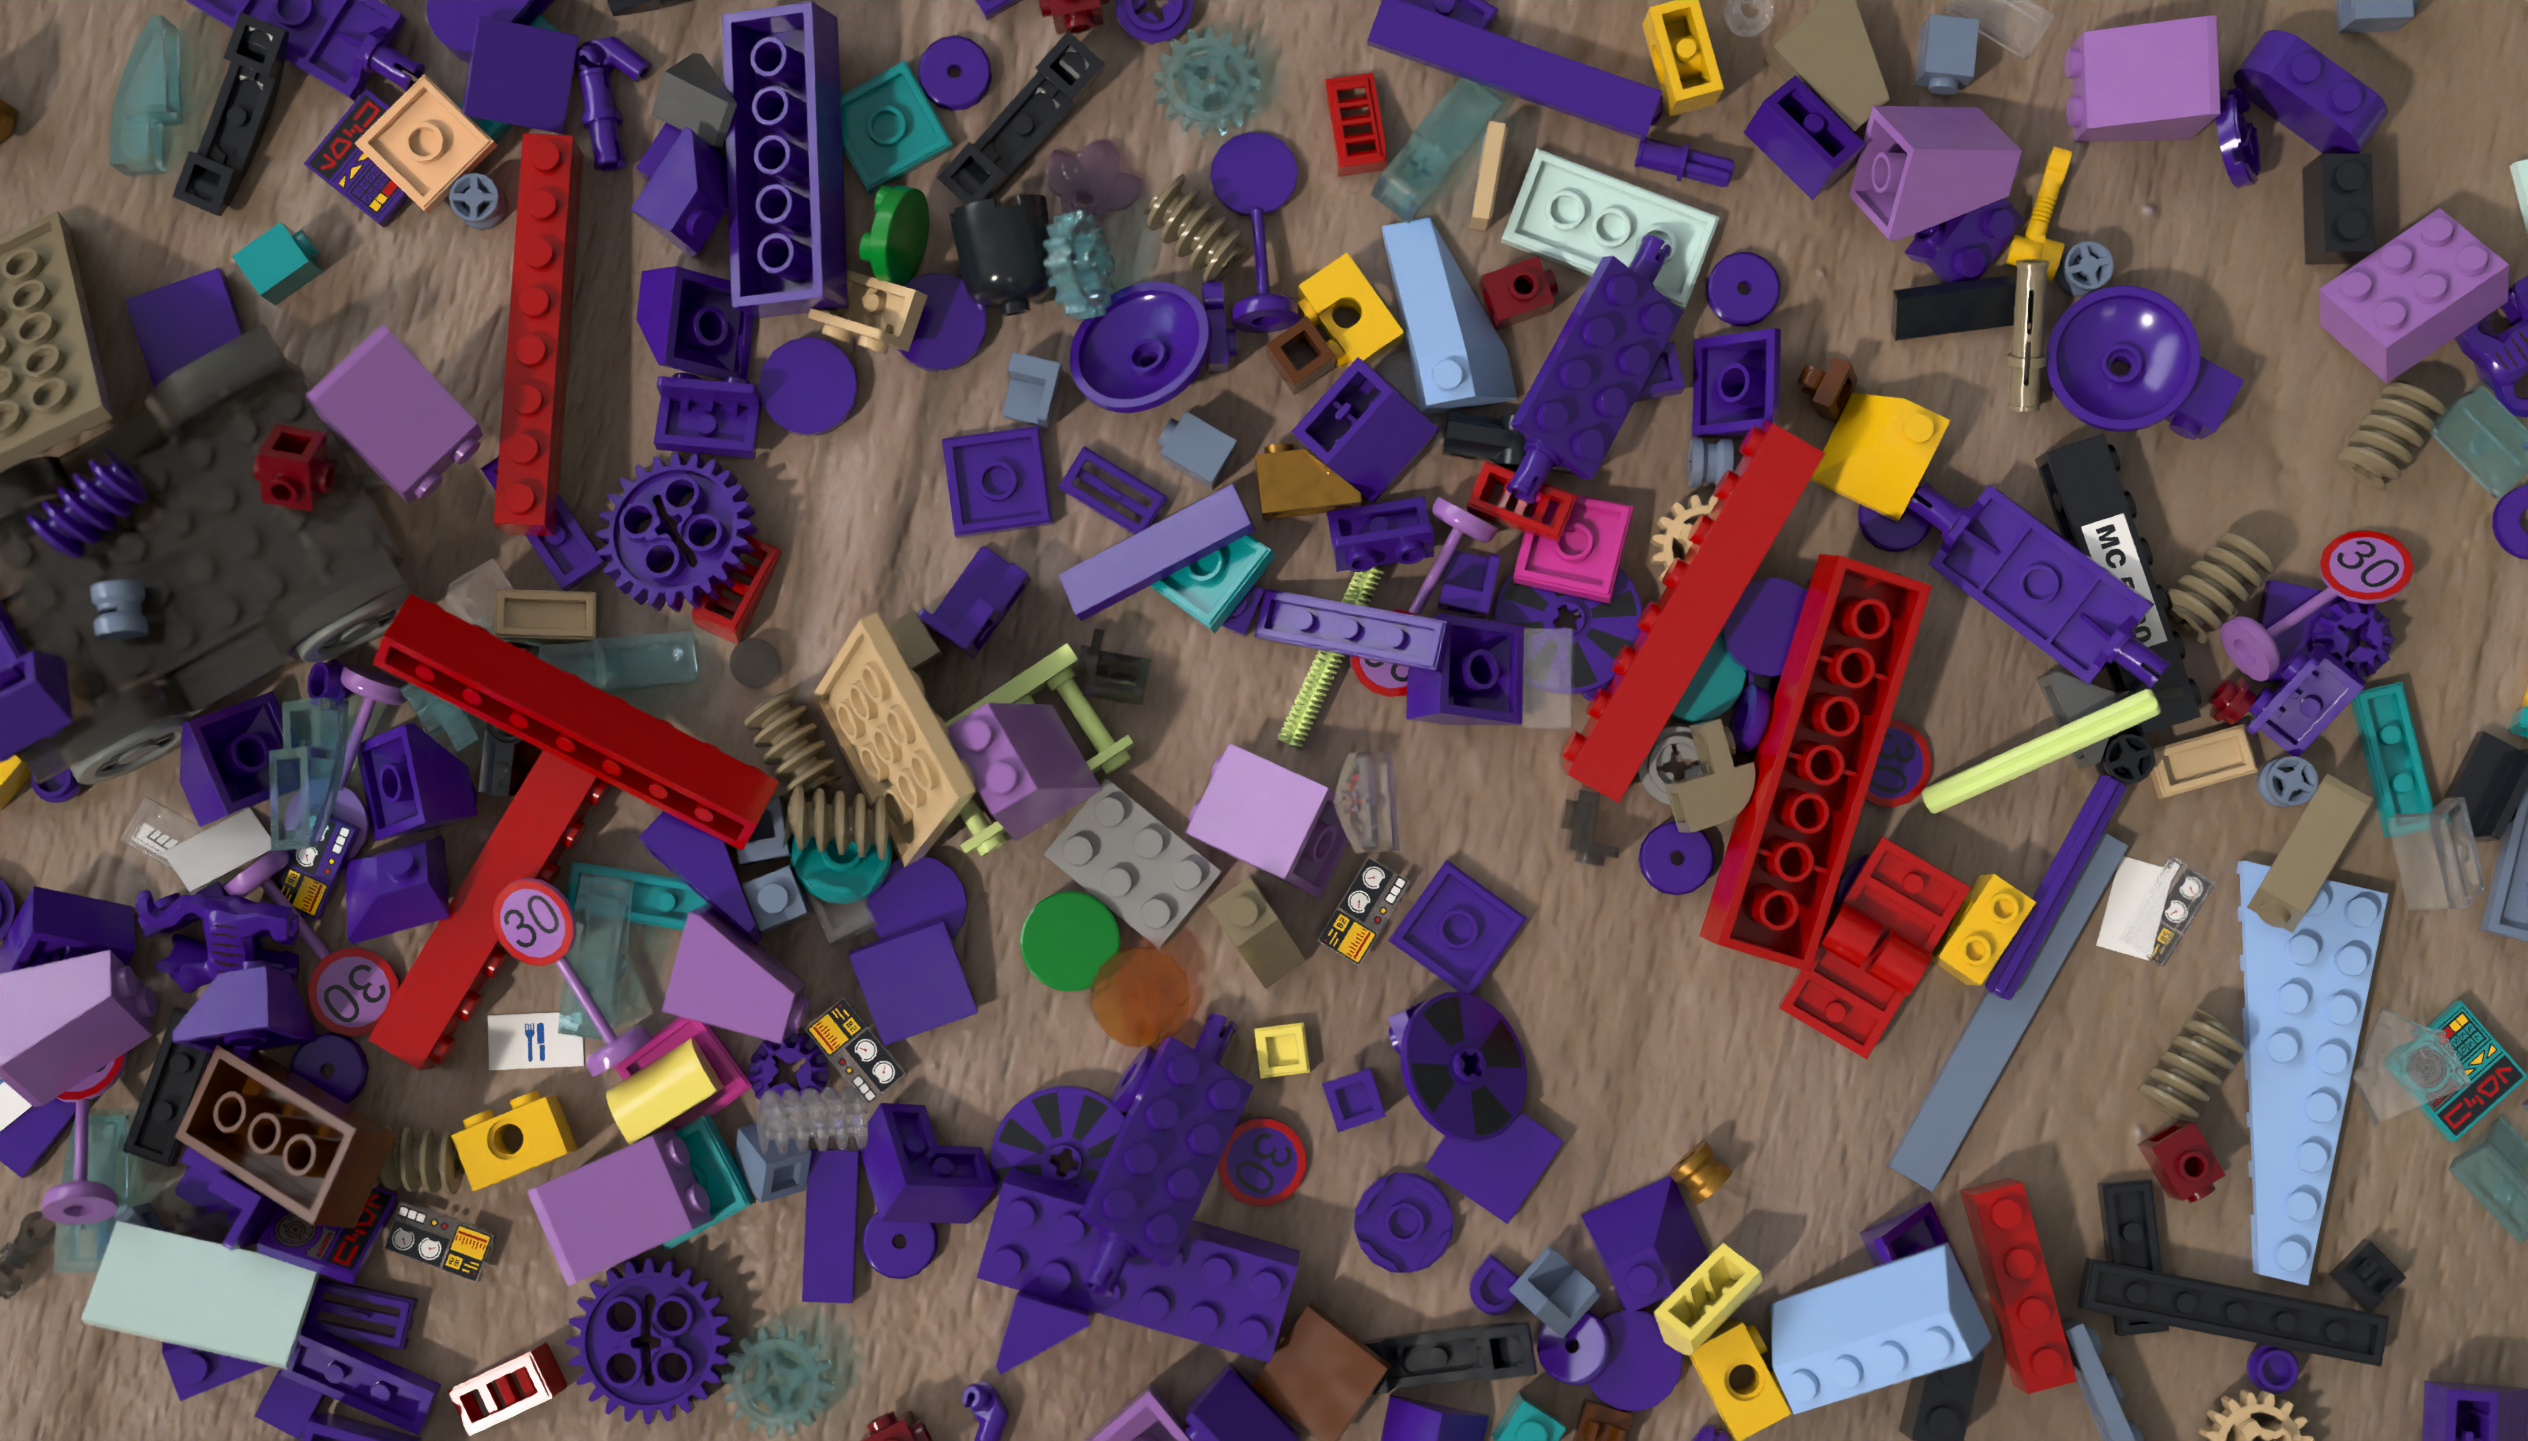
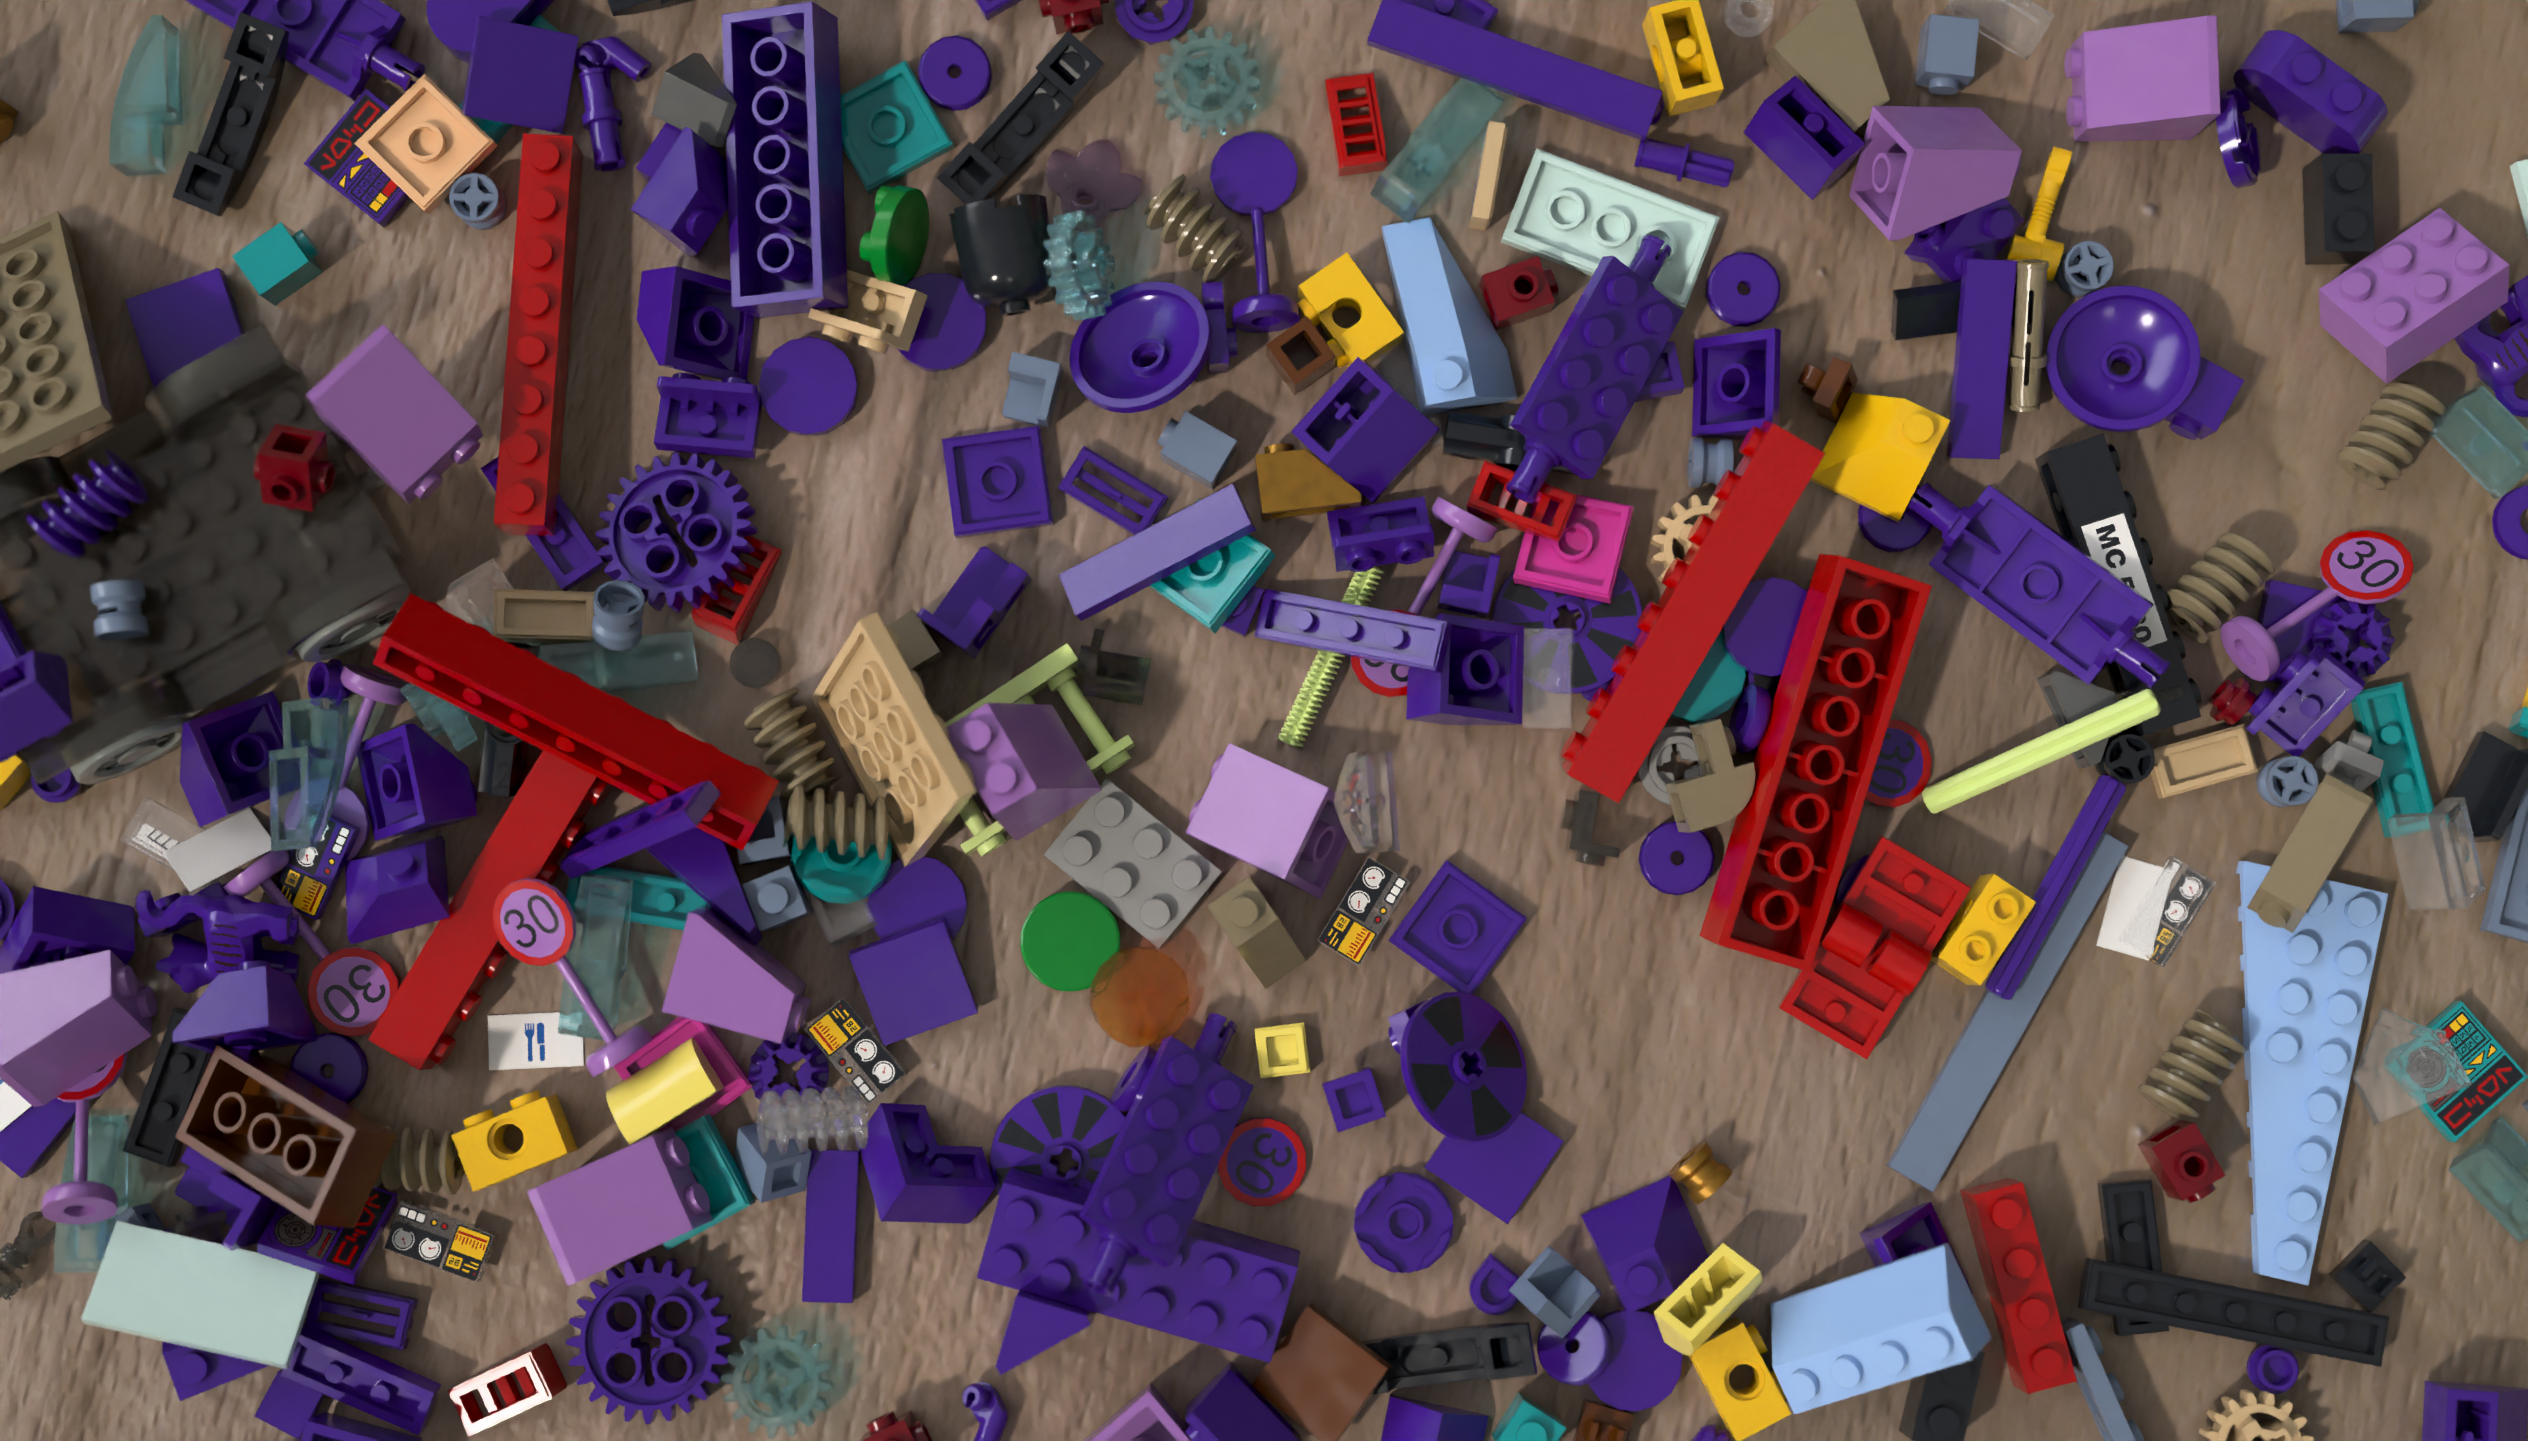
(617, 615): none -> sand blue wheel
(640, 829): none -> dark purple tile
(894, 1260): dark purple piece -> none
(1981, 358): none -> dark purple tile
(2350, 762): none -> light grey tile

